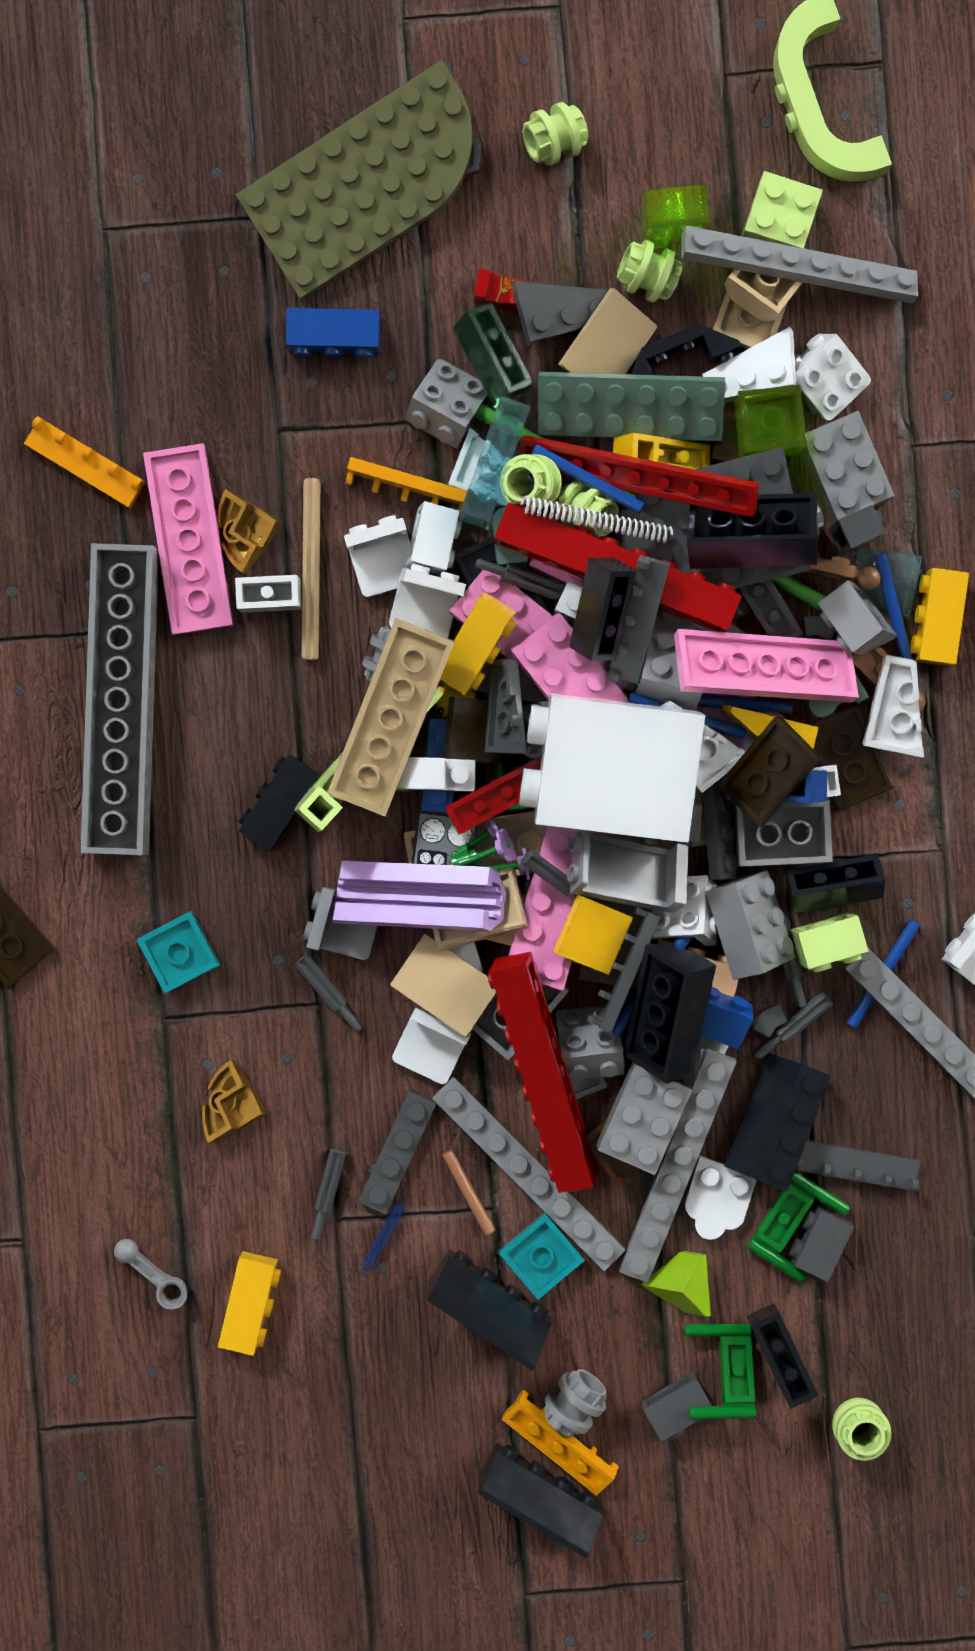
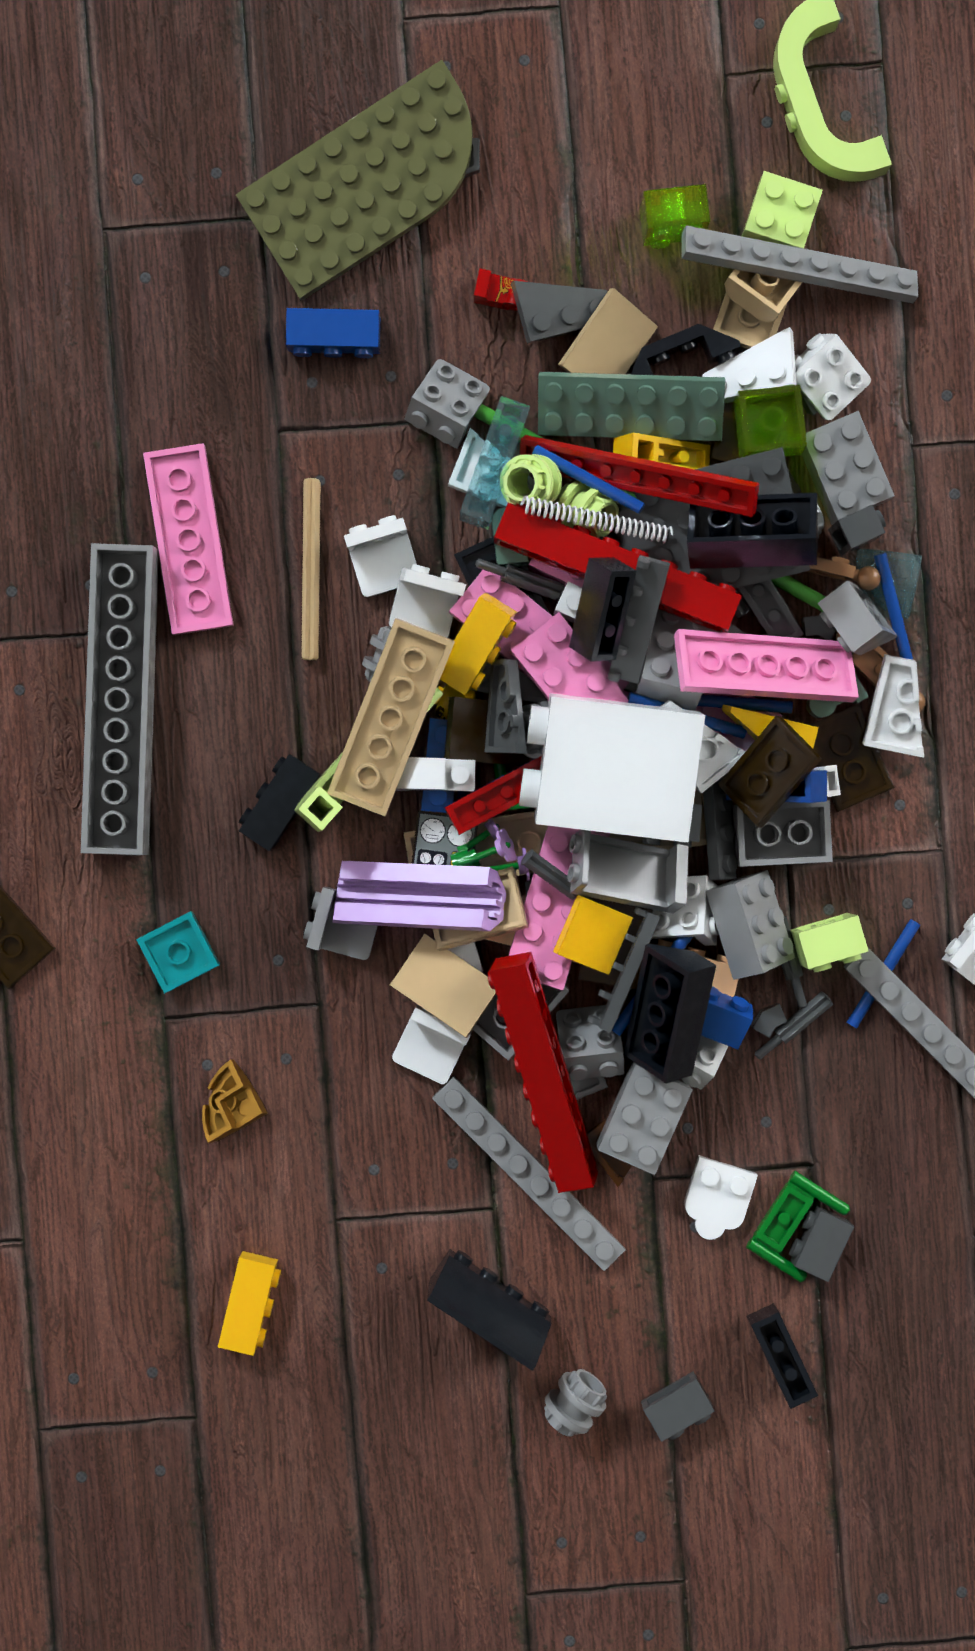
(84, 462): light orange hinge -> none
(127, 1252): light grey piece -> none
(245, 529): pearl gold brick -> none
(268, 593): white brick -> none
(326, 989): dark grey axle -> none
(328, 1189): dark grey axle -> none
(397, 1152): dark grey plate -> none
(397, 1205): blue piece -> none
(405, 481): light orange hinge -> none
(433, 537): white brick -> none
(468, 1192): nougat bar -> none
(492, 354): clear green brick -> none
(541, 1255): teal plate -> none
(541, 1498): black slope -> none
(550, 135): yellowish green piece -> none
(564, 1450): light orange hinge -> none
(649, 271): yellowish green piece -> none
(677, 1165): light grey plate -> none
(683, 1283): lime slope -> none
(735, 1370): green plate -> none
(777, 1121): black slope -> none
(835, 883): black brick -> none
(859, 1165): dark grey hinge -> none
(866, 1445): yellowish green piece -> none
(939, 617): yellow brick -> none

